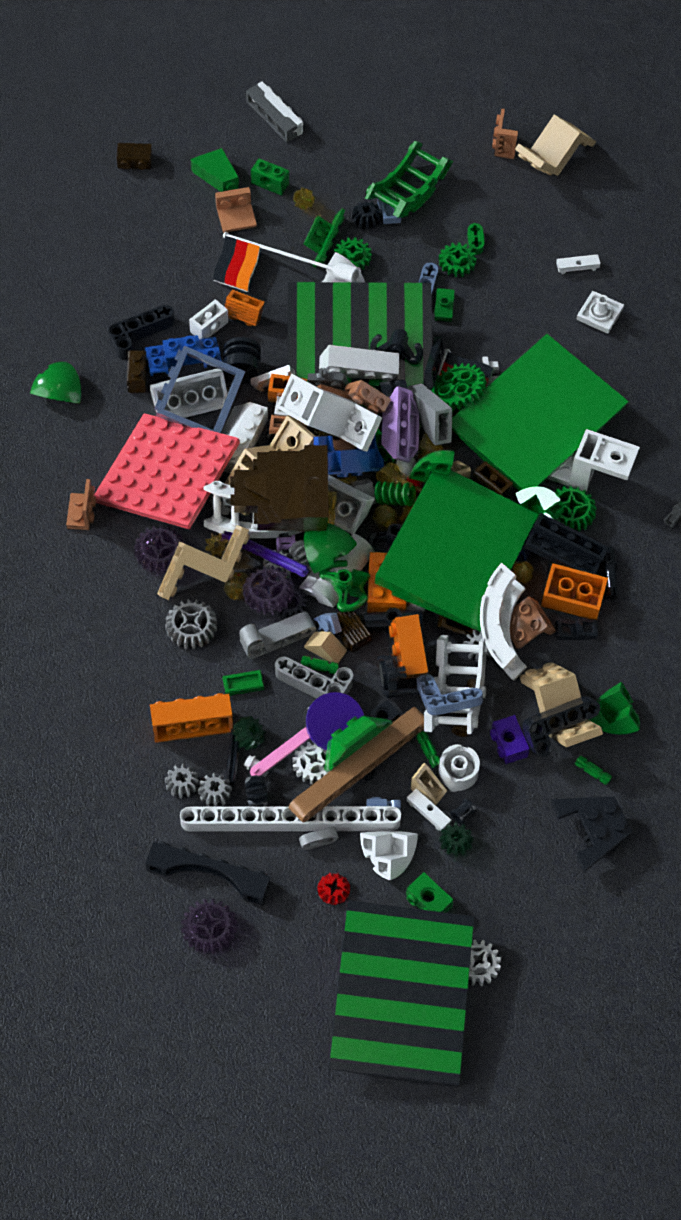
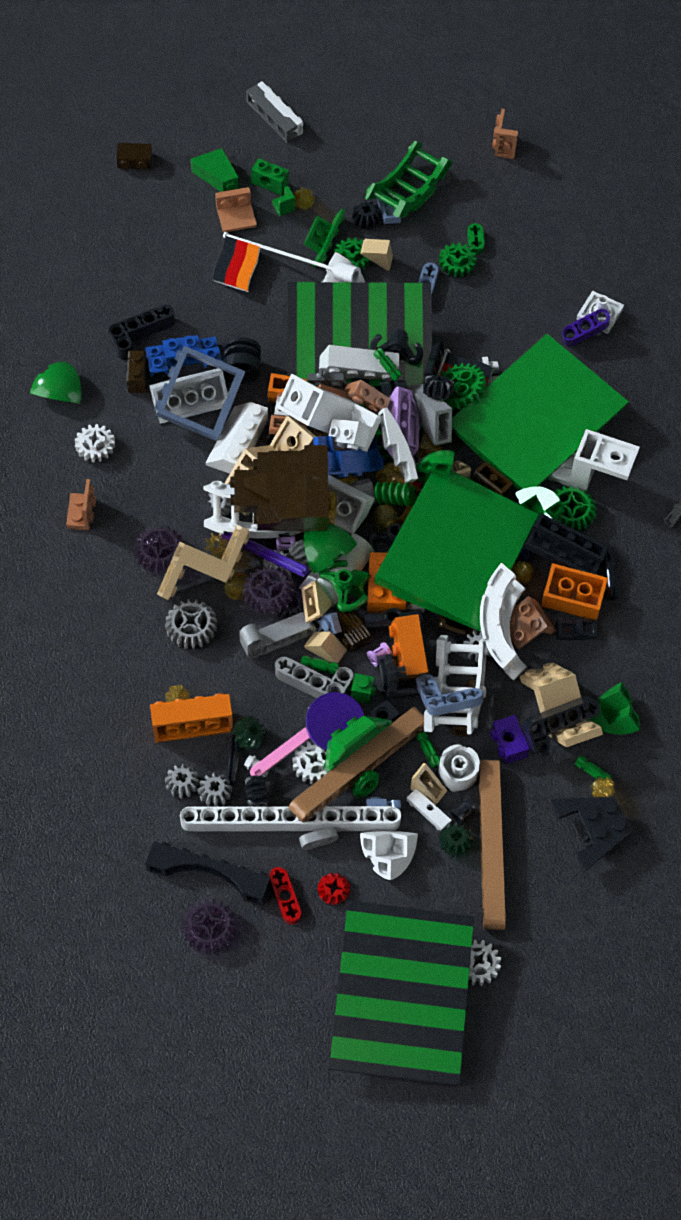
(94, 443): none -> white gear
(166, 470): coral plate -> none
(176, 692): none -> clear yellow gear
(209, 320): white brick -> none
(243, 682): green tile -> none
(244, 308): orange brick -> none
(263, 380): white piece -> none
(284, 910): none -> red beam
(285, 203): none -> green panel
(314, 601): none -> tan slope
(349, 434): none -> white brick
(363, 688): none -> green brick
(365, 784): none -> green gear
(378, 252): none -> tan slope
(382, 650): none -> lavender bush
(387, 364): none -> green axle
(395, 439): none -> white slope
(423, 887): green brick -> none
(438, 387): none -> black gear
(444, 305): green plate -> none
(491, 845): none -> medium nougat beam
(554, 146): tan bracket -> none
(578, 263): white piece -> none
(591, 320): none -> dark purple beam
(603, 787): none -> clear yellow gear

